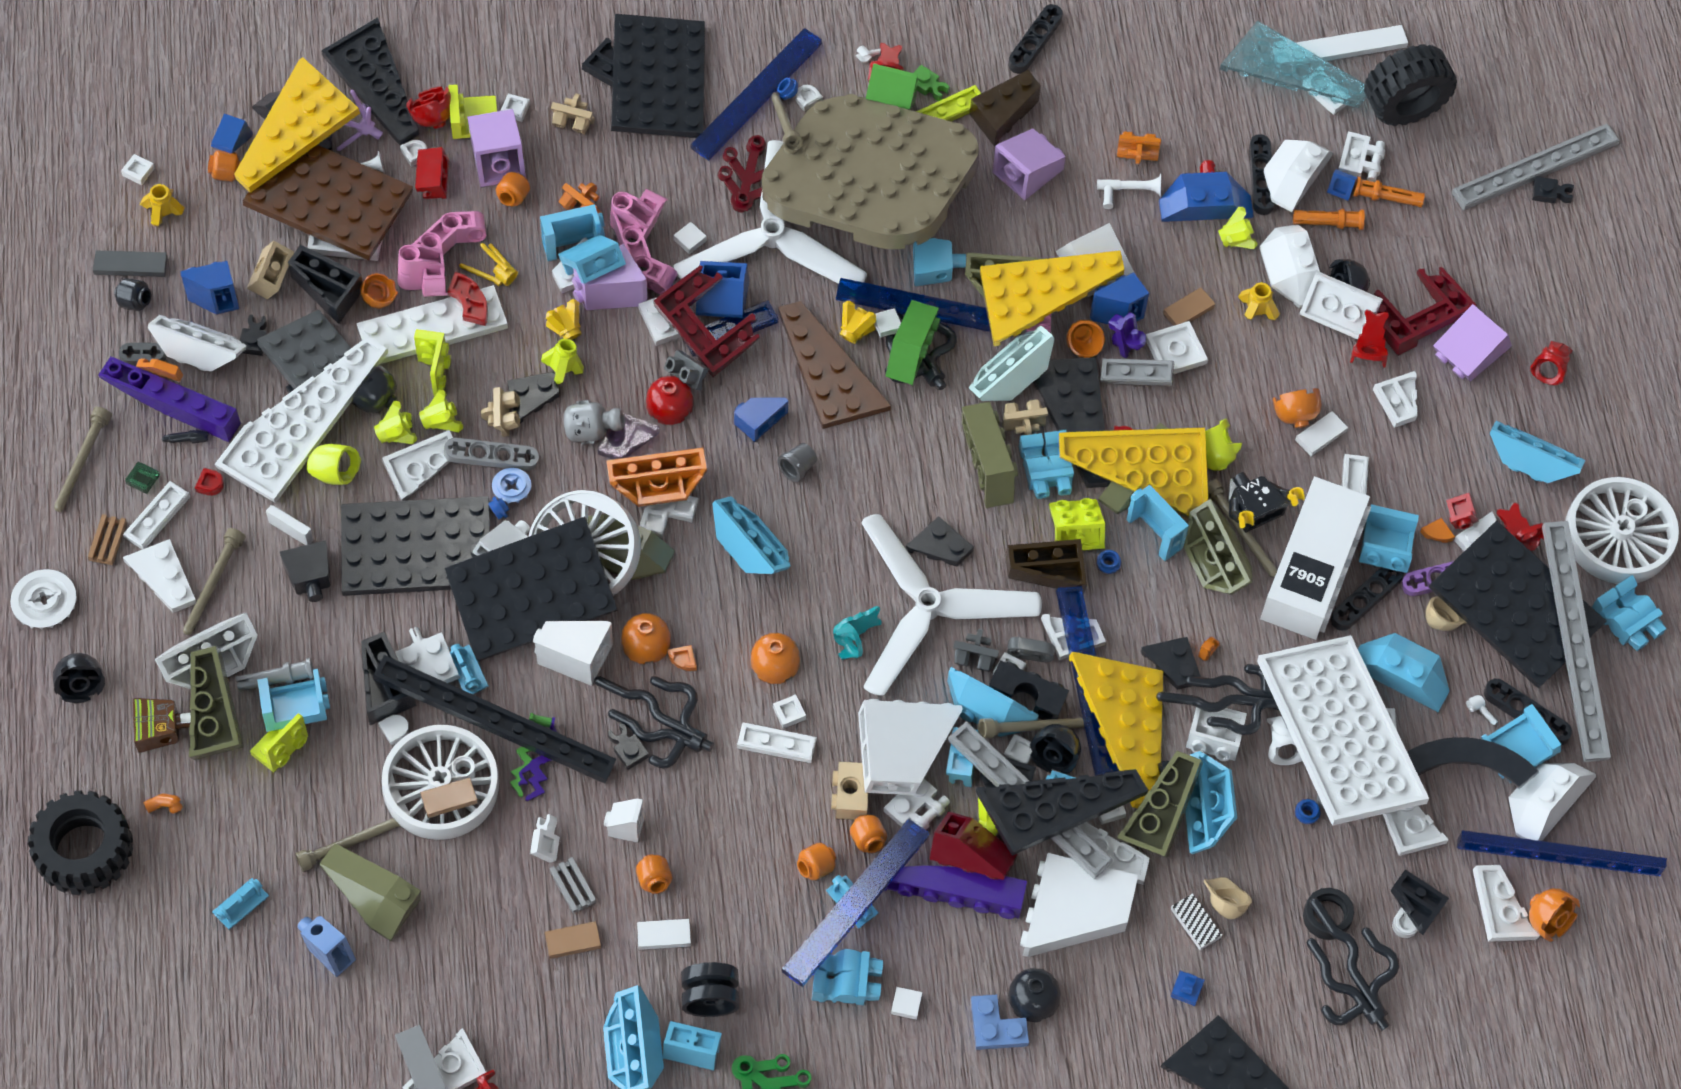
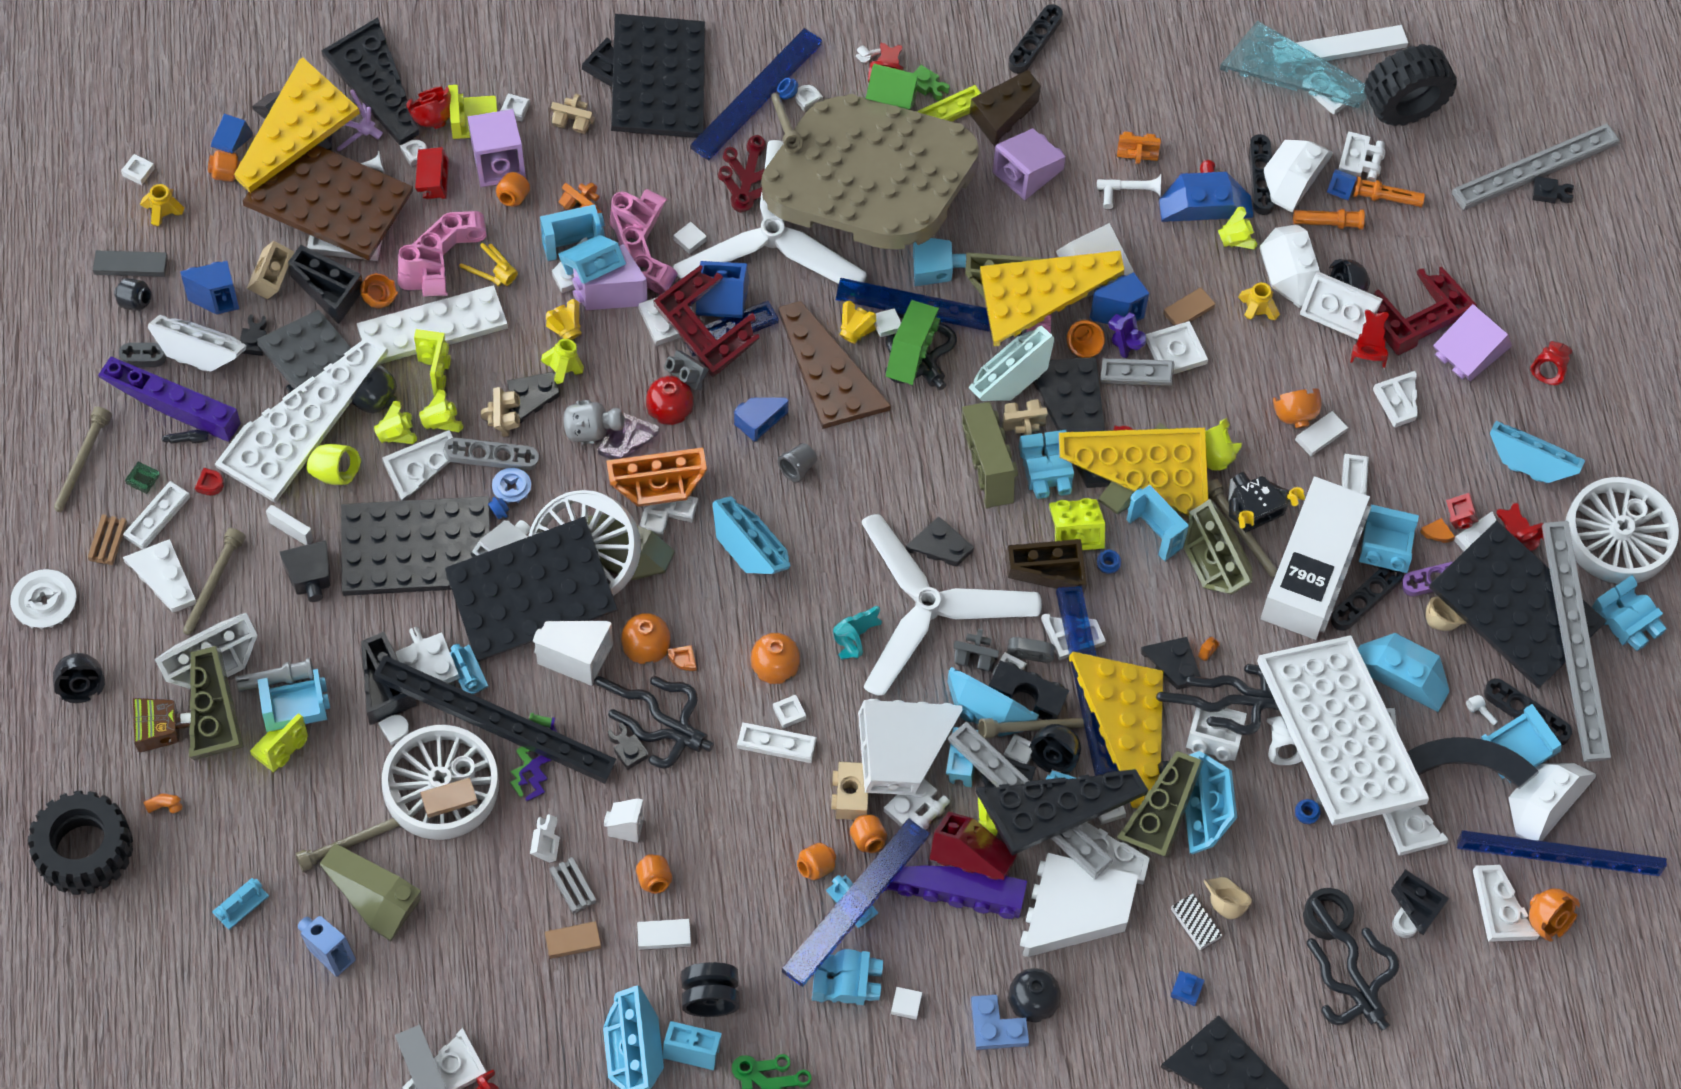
(160, 369): orange tile -> none
(470, 297): red tile -> none

